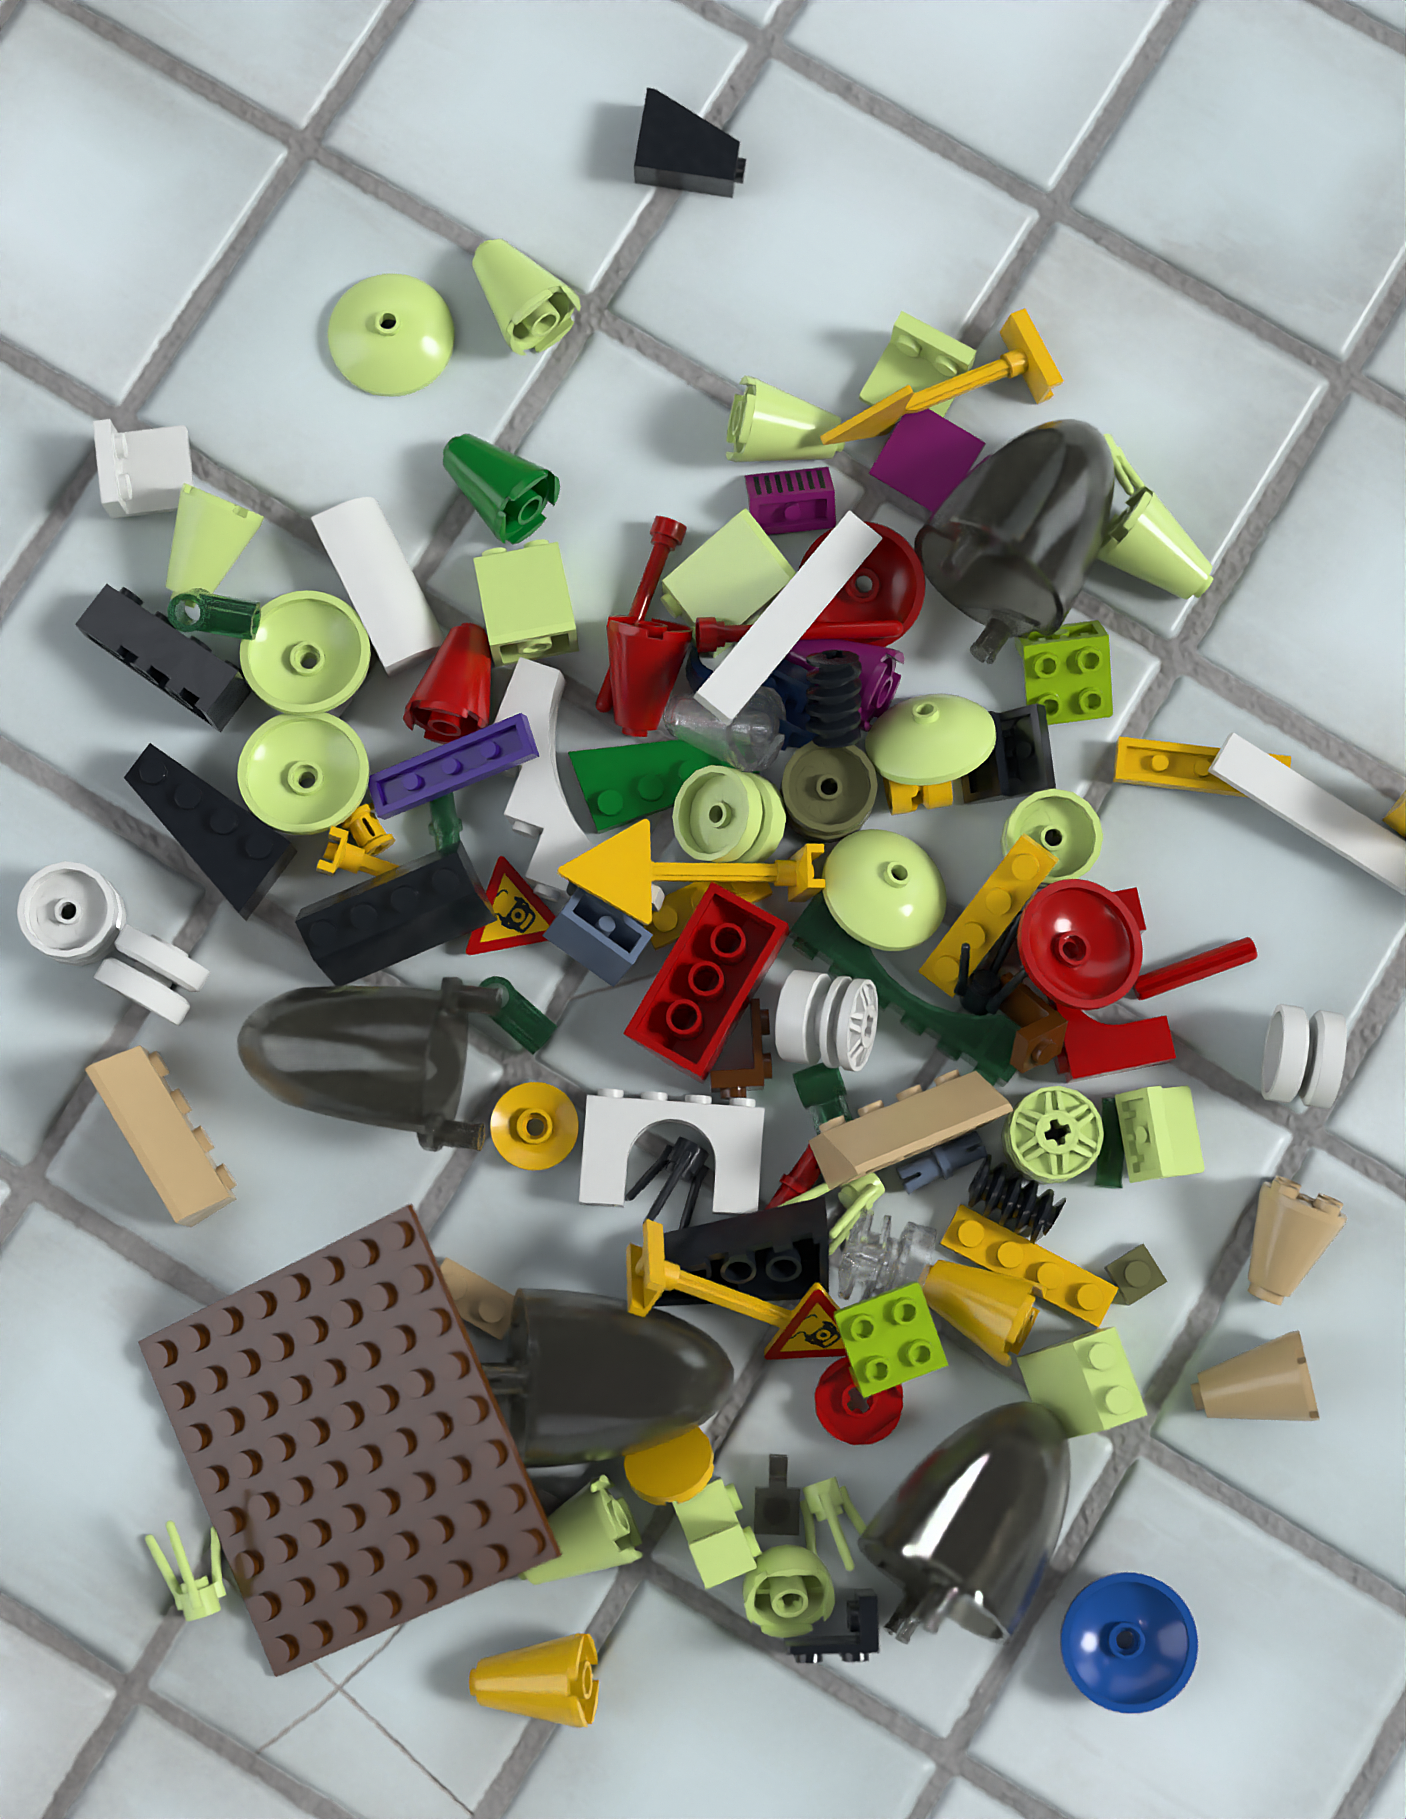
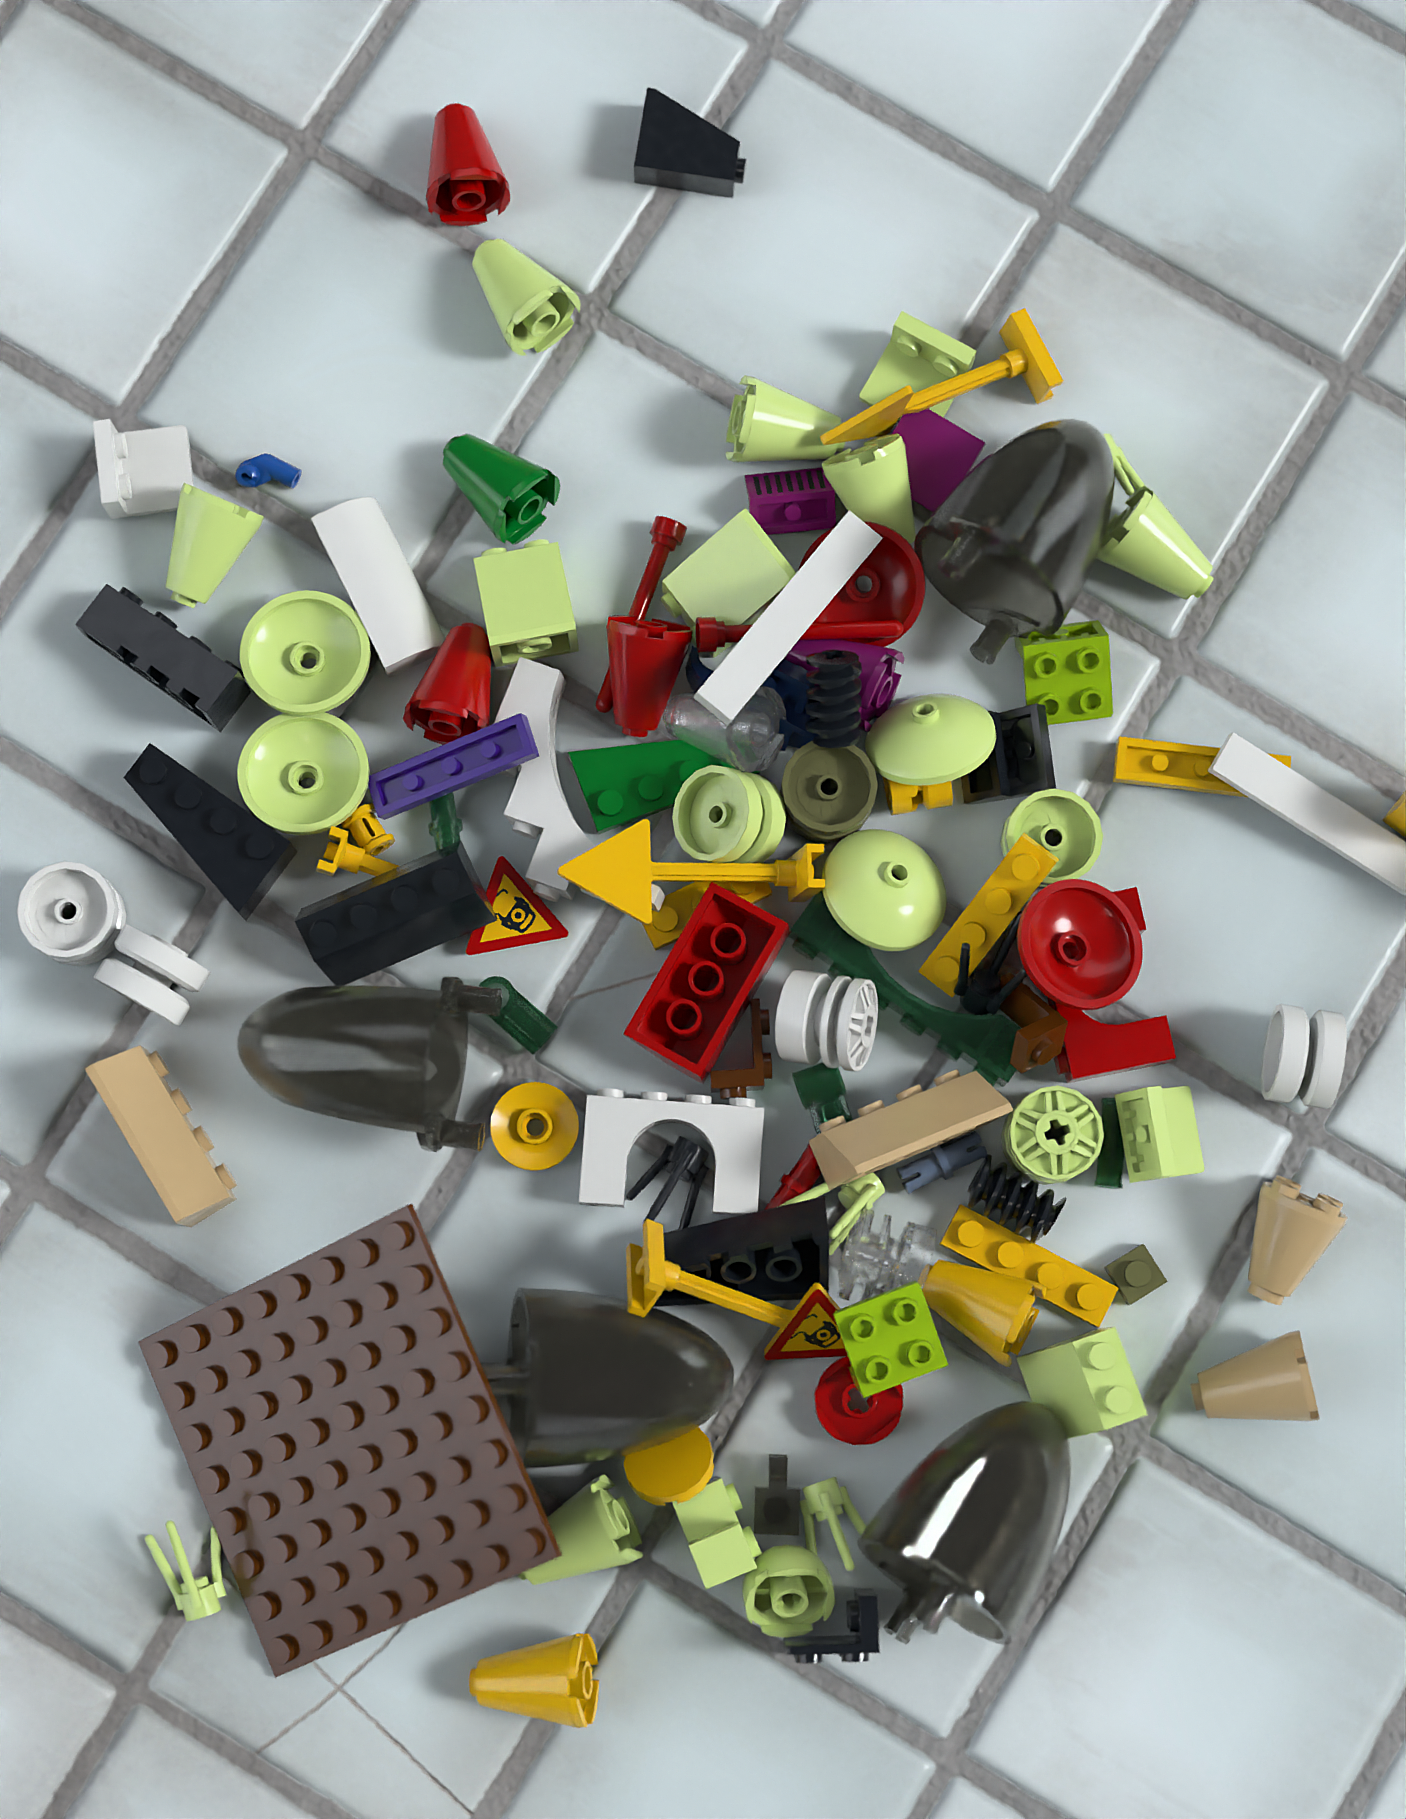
(217, 614): clear green piece -> none
(265, 469): none -> blue arm
(395, 358): yellowish green dish -> none
(463, 170): none -> red cone
(478, 1299): tan plate -> none
(598, 936): sand blue brick -> none
(875, 483): none -> yellowish green cone
(1159, 1654): blue dish -> none
(1195, 968): red axle -> none

